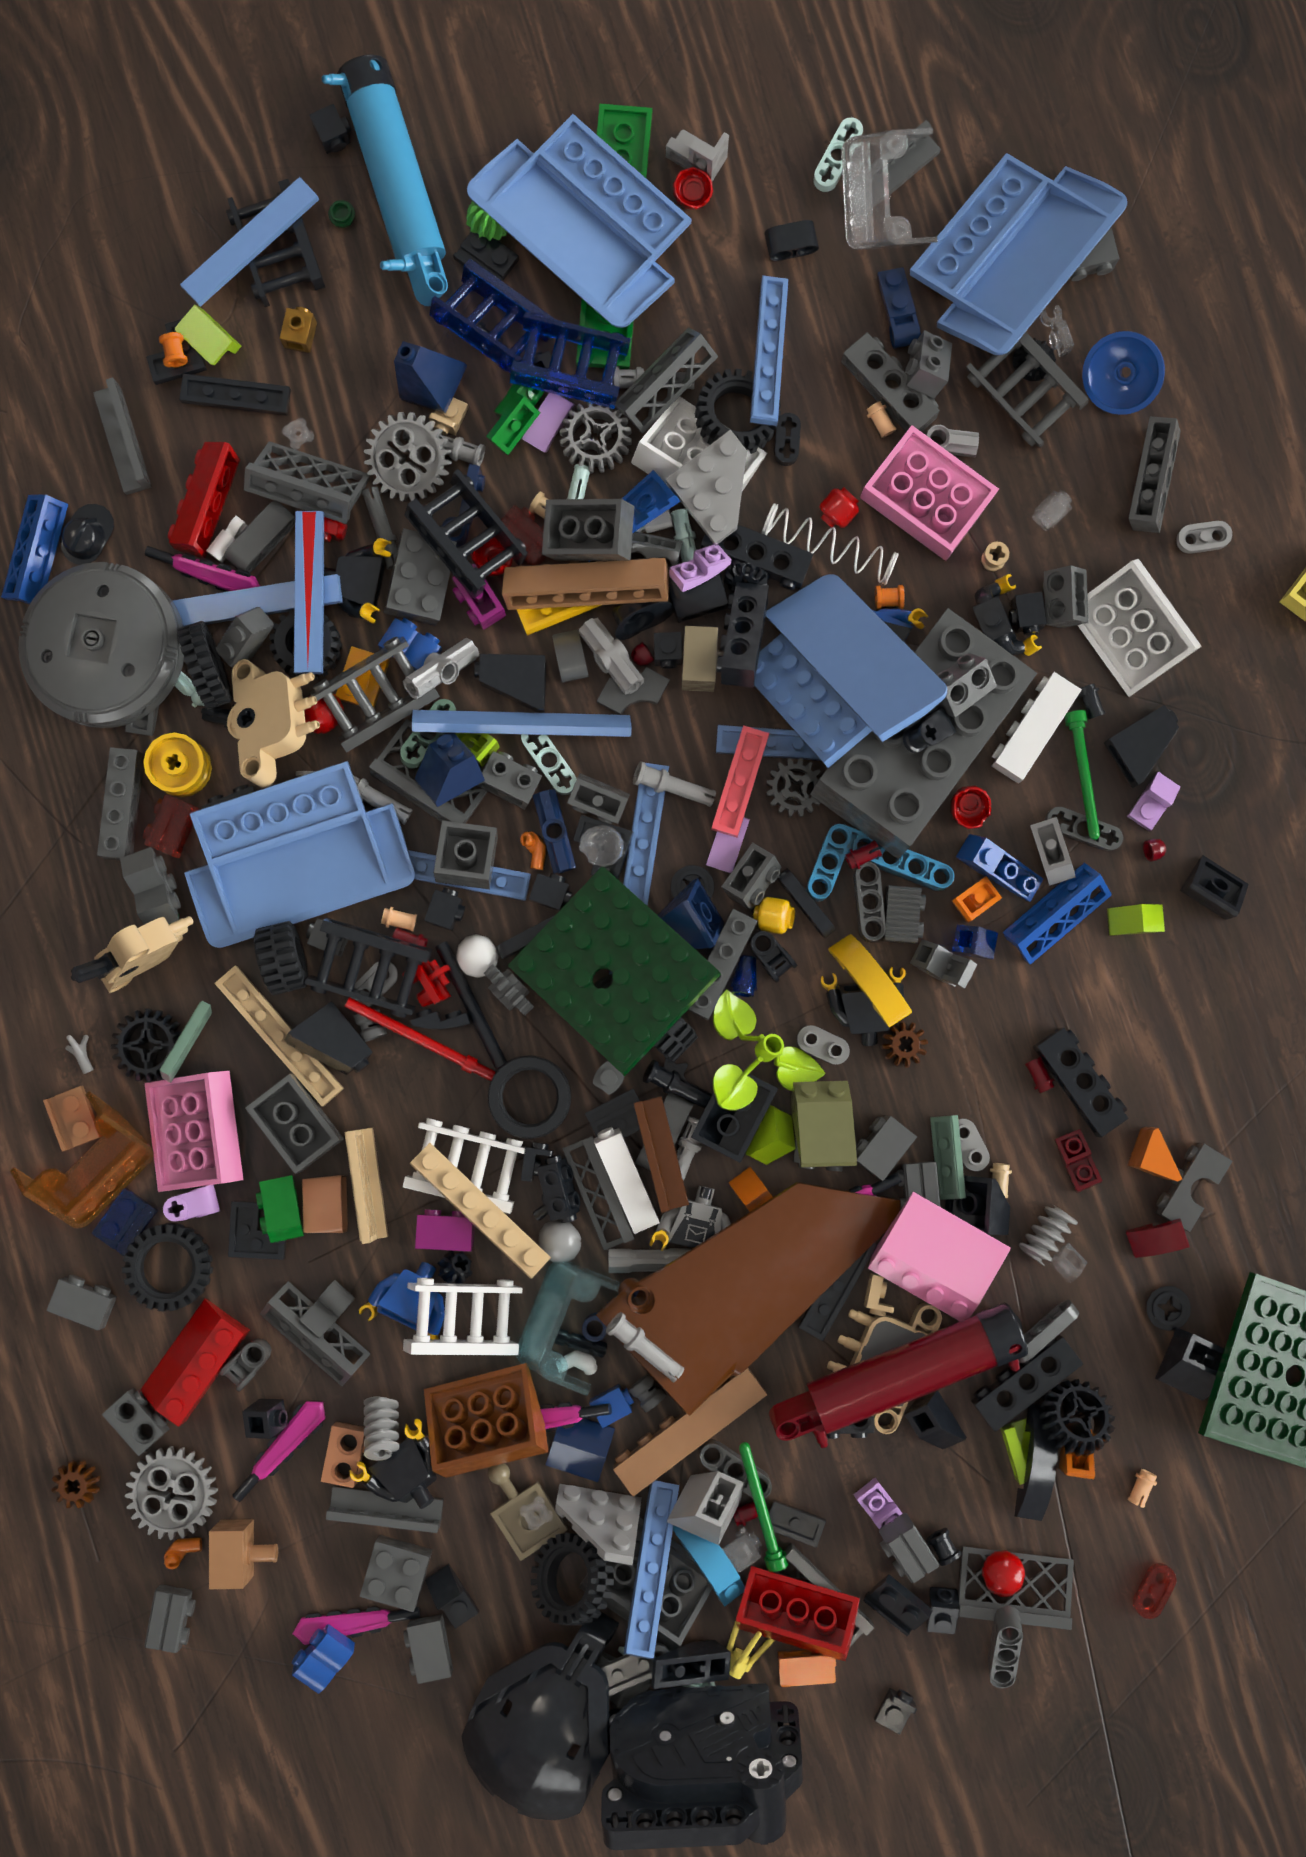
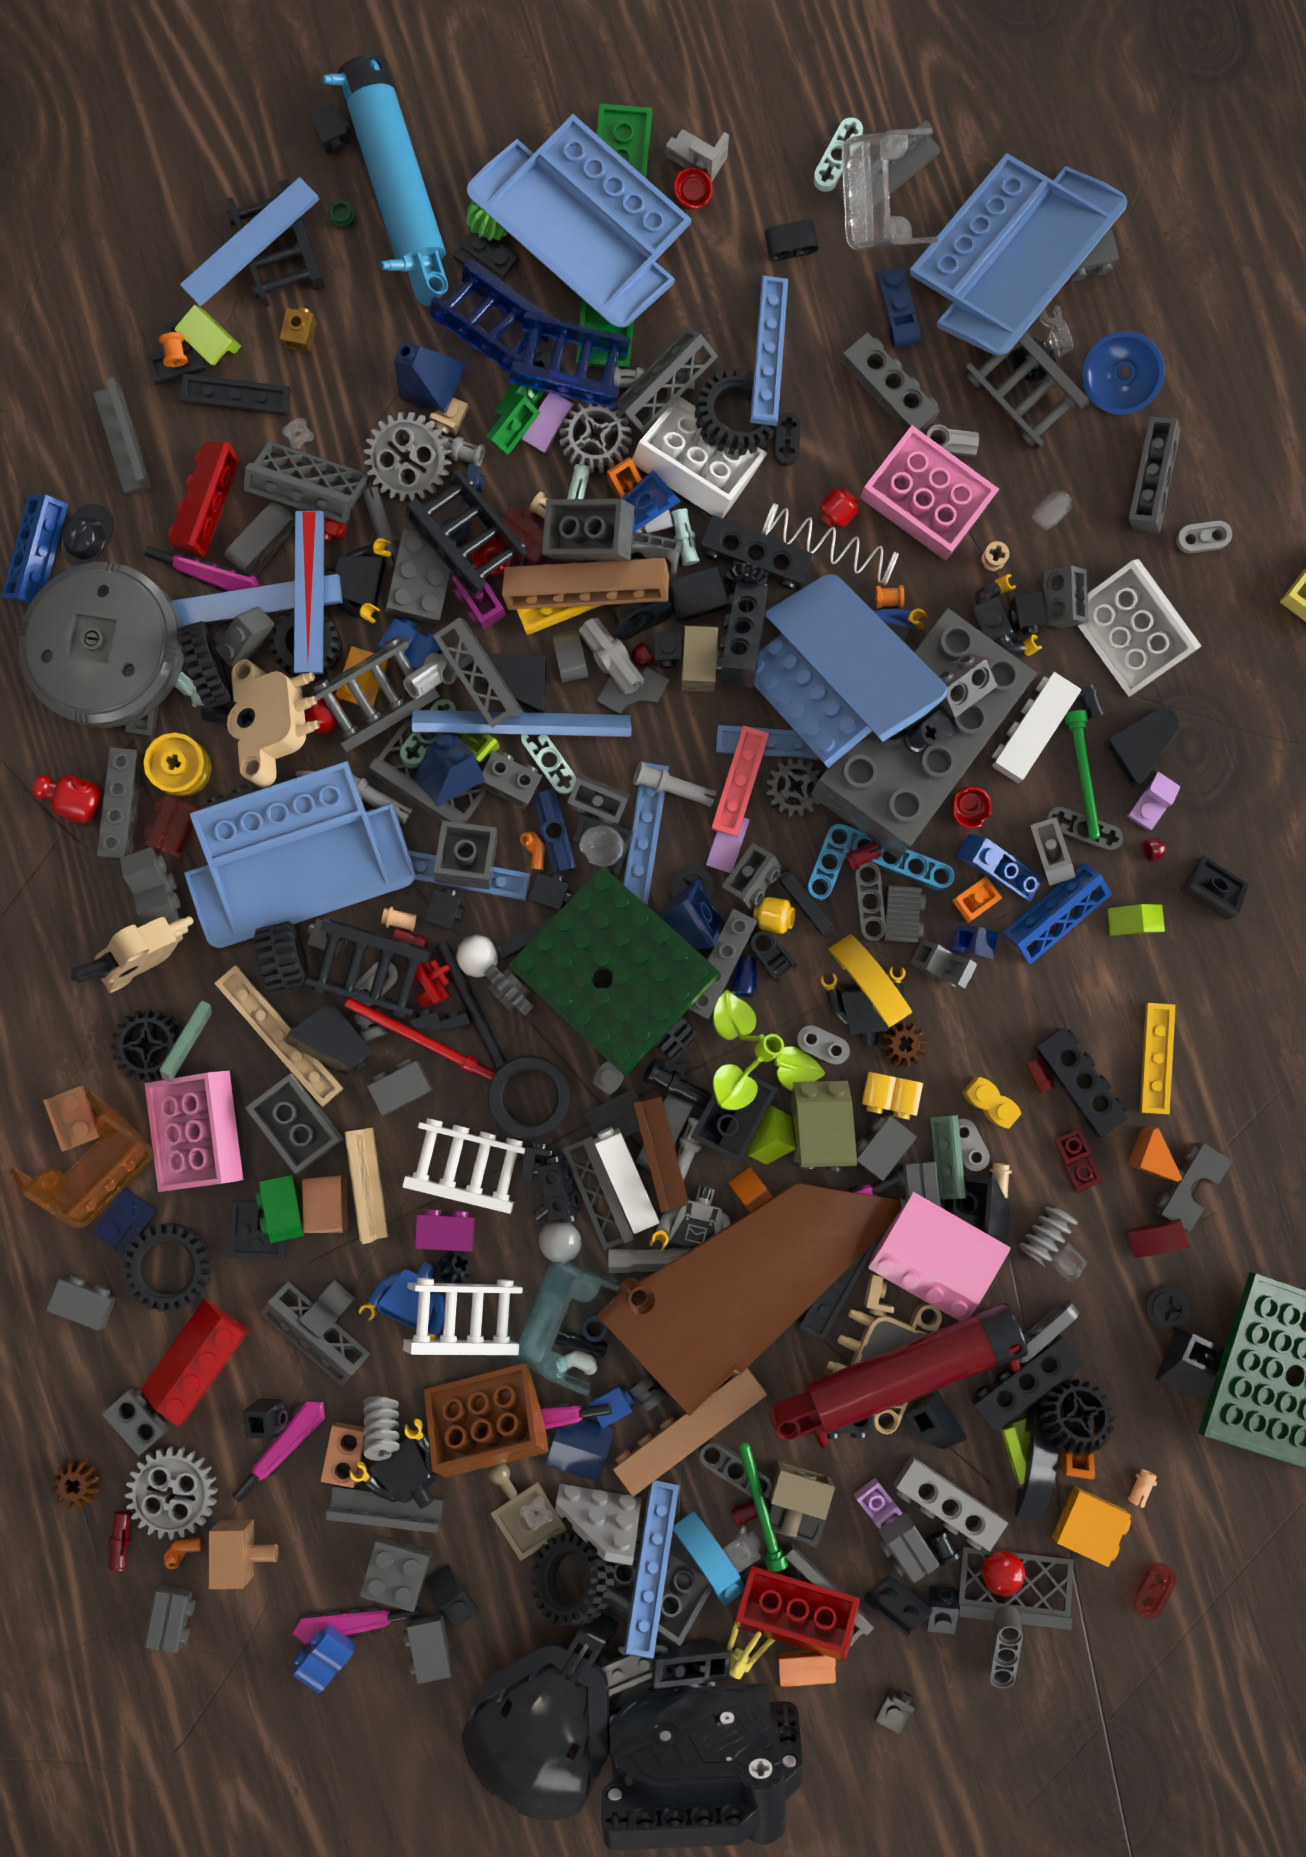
(70, 797): none -> red piece
(80, 1053): light grey bar -> none
(119, 1541): none -> dark red pin
(196, 1204): lavender piece -> none
(226, 538): white bar -> none
(243, 1366): dark grey piece -> none
(400, 1087): none -> dark grey brick
(480, 1210): tan plate -> none
(486, 666): none -> dark grey fence
(623, 477): none -> orange slope
(635, 1340): light grey pin -> none
(704, 566): lavender slope -> none
(707, 1505): light grey slope -> none
(713, 486): light grey plate -> none
(801, 1494): none -> dark tan brick
(881, 419): light nougat pin -> none
(891, 1094): none -> yellow brick
(928, 364): dark grey brick -> none
(989, 1525): none -> light grey brick
(997, 1108): none -> yellow brick
(1091, 1526): none -> light orange piece
(1157, 1058): none -> yellow plate

